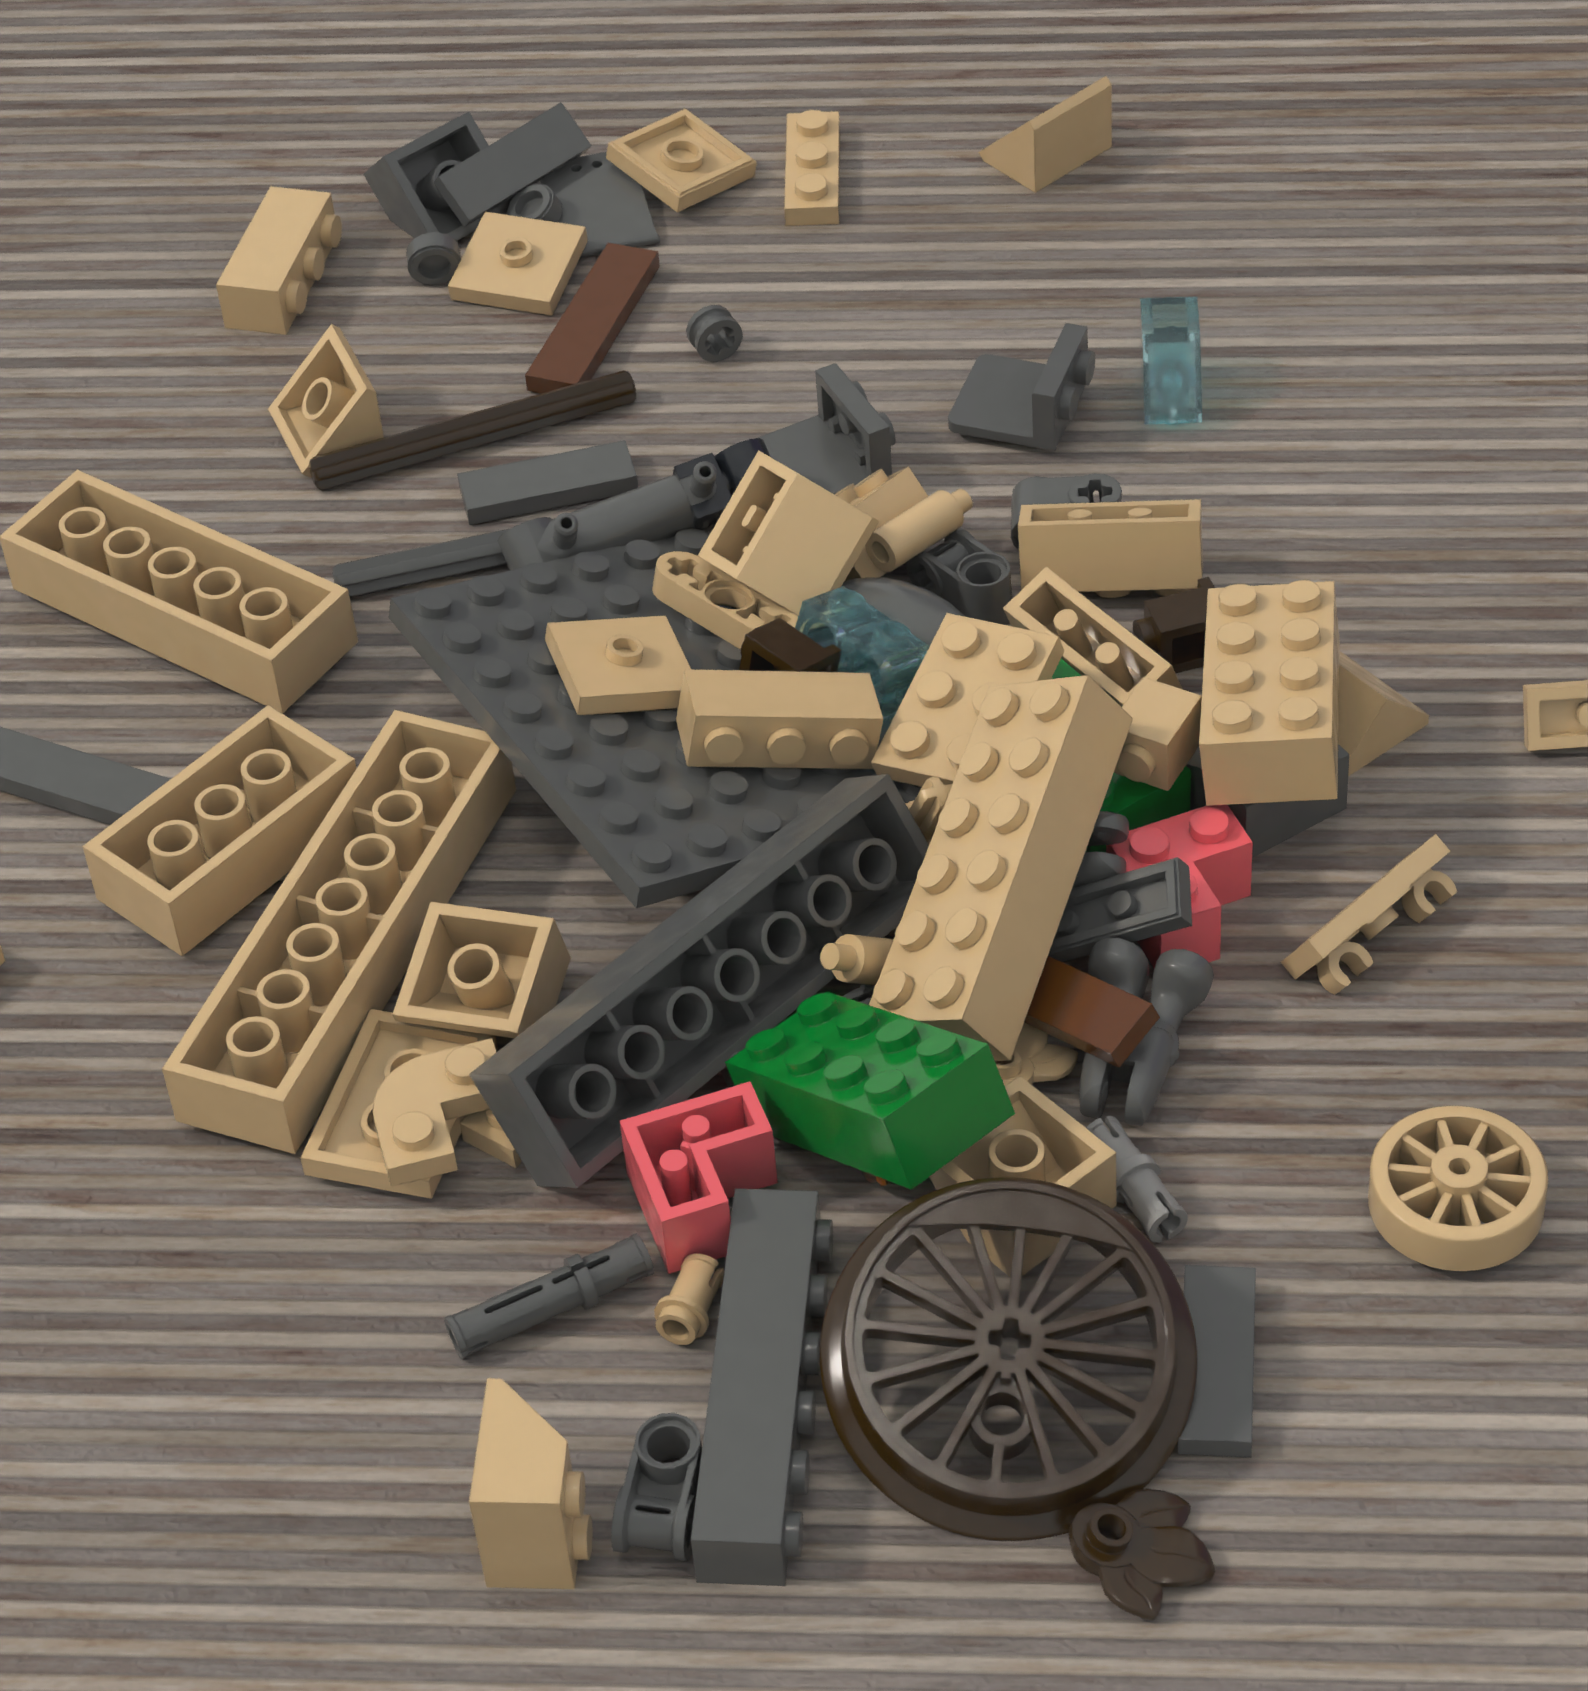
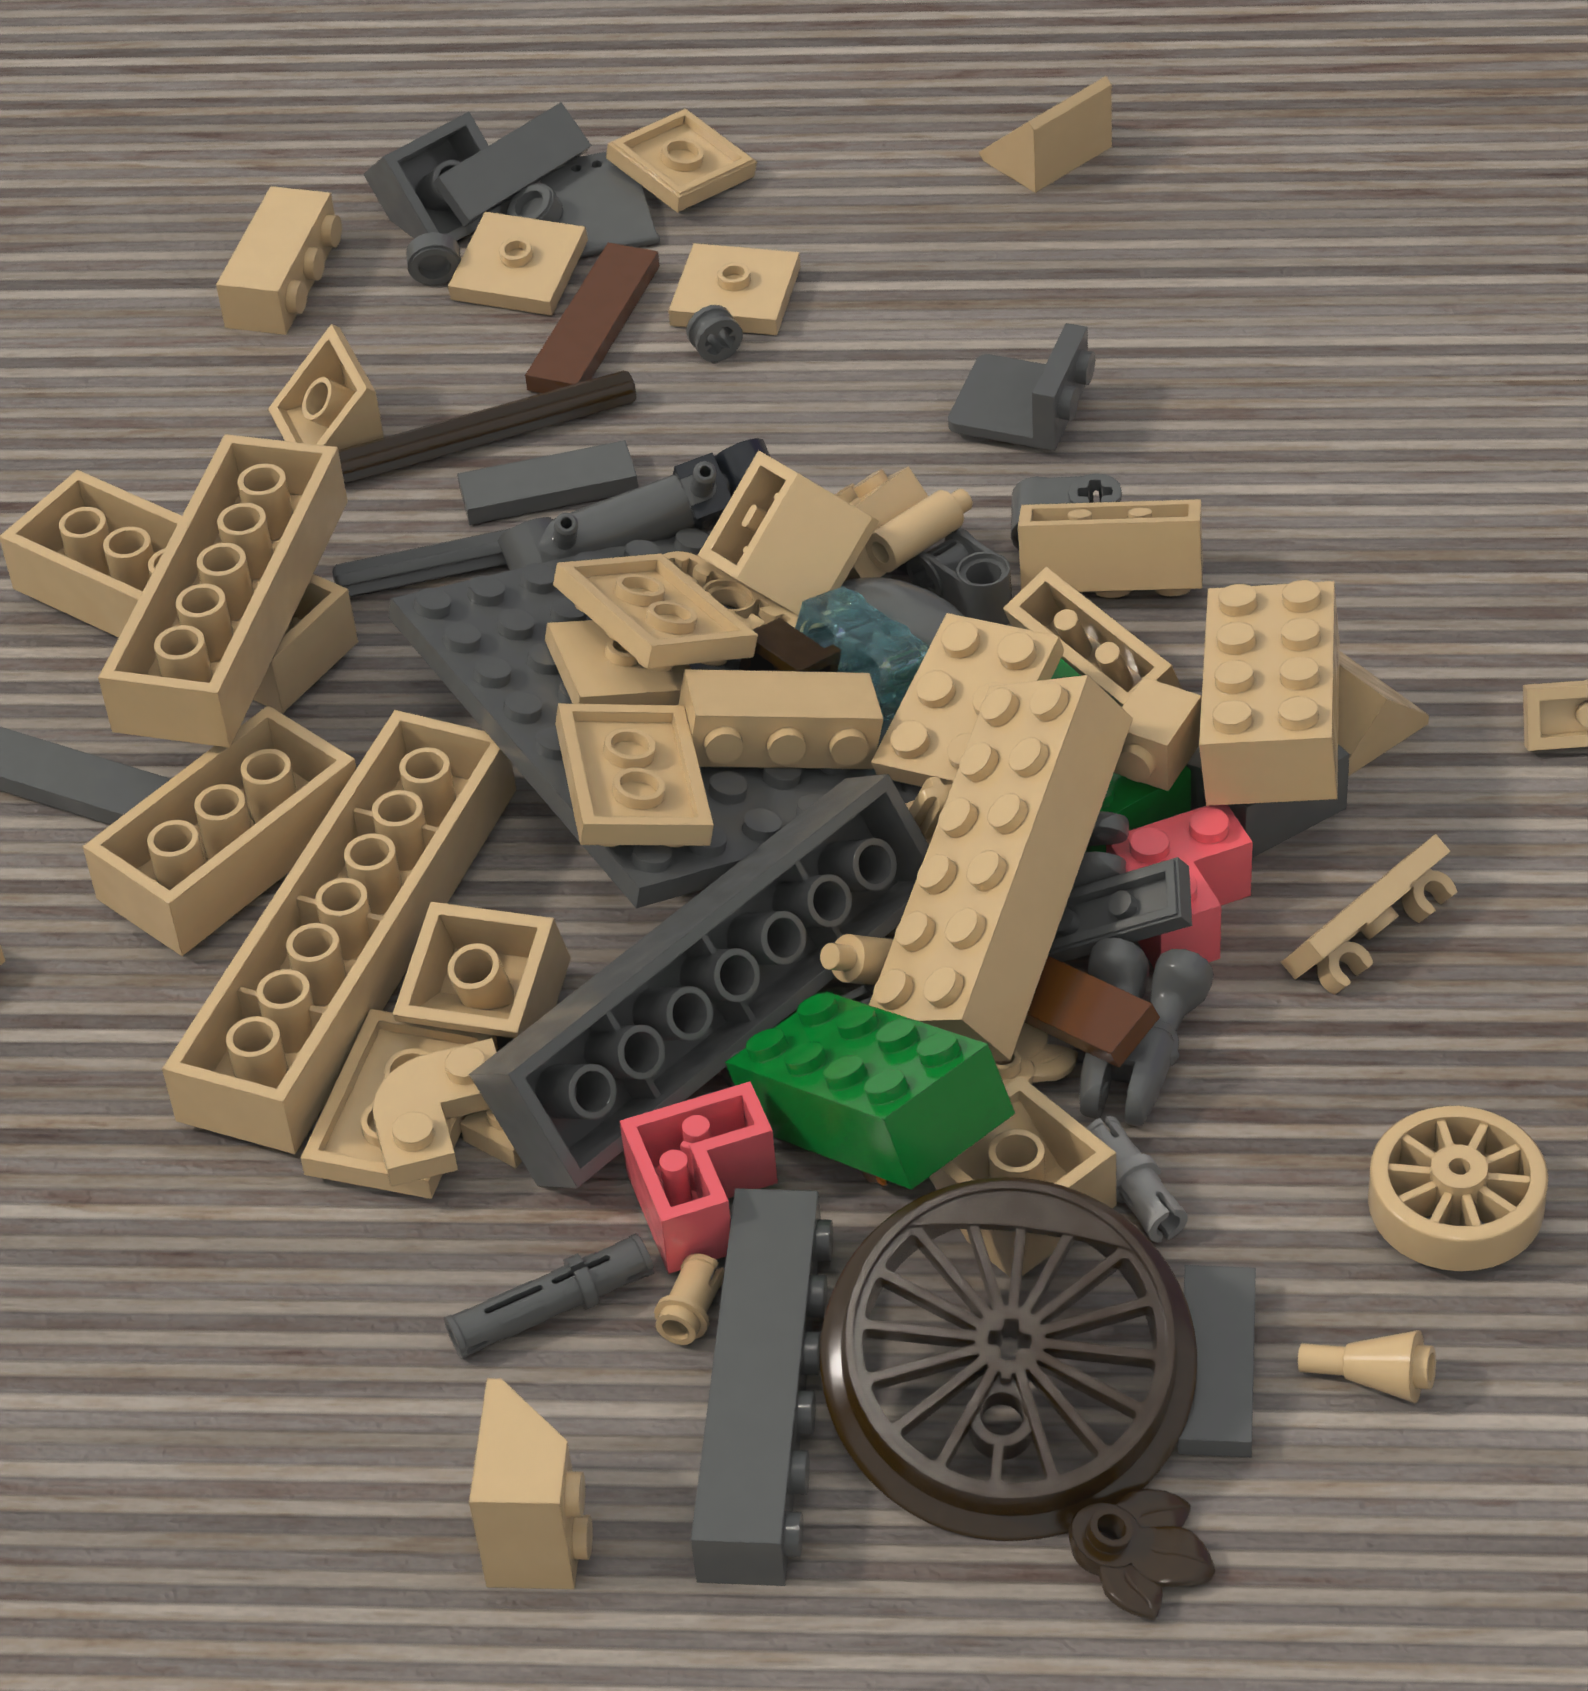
(224, 591): none -> tan brick
(633, 775): none -> tan plate
(655, 611): none -> tan plate
(658, 1497): dark grey piece -> none
(746, 281): none -> tan plate
(812, 168): tan plate -> none
(842, 441): dark grey bracket -> none
(1170, 360): clear light blue slope -> none
(1177, 626): dark brown brick -> none
(1388, 1363): none -> tan cone

